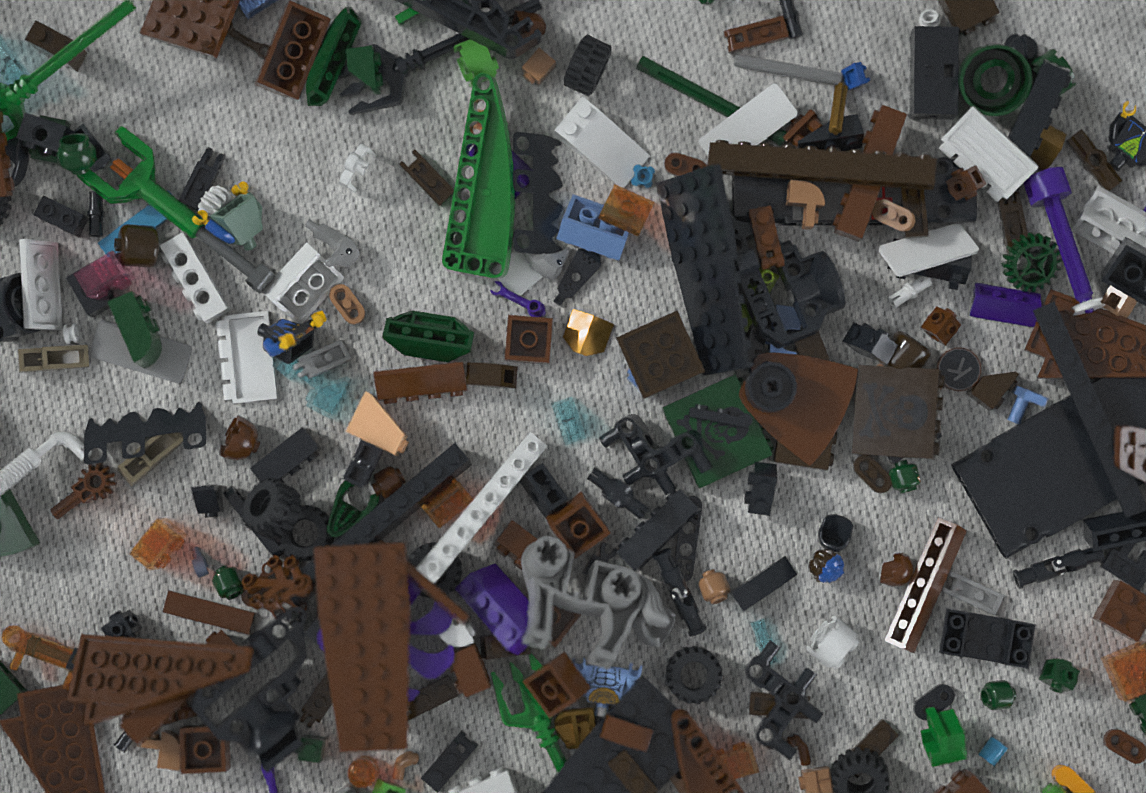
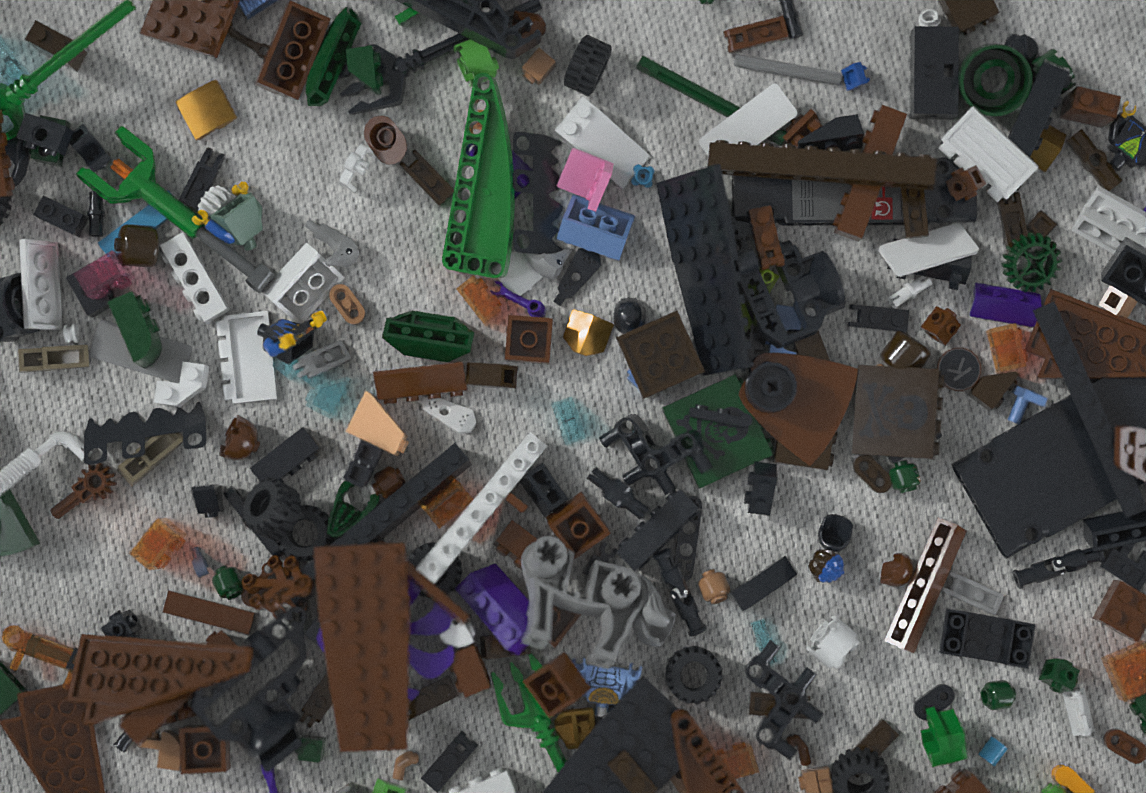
(76, 153): dark green piece -> none
(192, 381): none -> white brick
(206, 109): none -> pearl gold slope
(363, 771): clear orange wheel -> none
(385, 139): none -> reddish brown piece
(454, 416): none -> white piece
(476, 296): none -> clear orange brick
(516, 502): none -> reddish brown tile
(586, 176): none -> bright pink bracket
(626, 210): clear orange tile -> none
(626, 733): reddish brown slope -> none
(629, 315): none -> black hair
(686, 164): reddish brown plate -> none
(808, 196): medium nougat brick -> none
(838, 108): pearl gold axle -> none
(870, 343): black brick -> none
(880, 318): none -> black hinge
(894, 215): medium nougat plate -> none
(1007, 347): none -> clear orange brick
(1041, 224): none -> dark brown tile
(1047, 190): dark purple piece -> none
(1078, 712): none -> white hinge
(1090, 107): none -> reddish brown brick

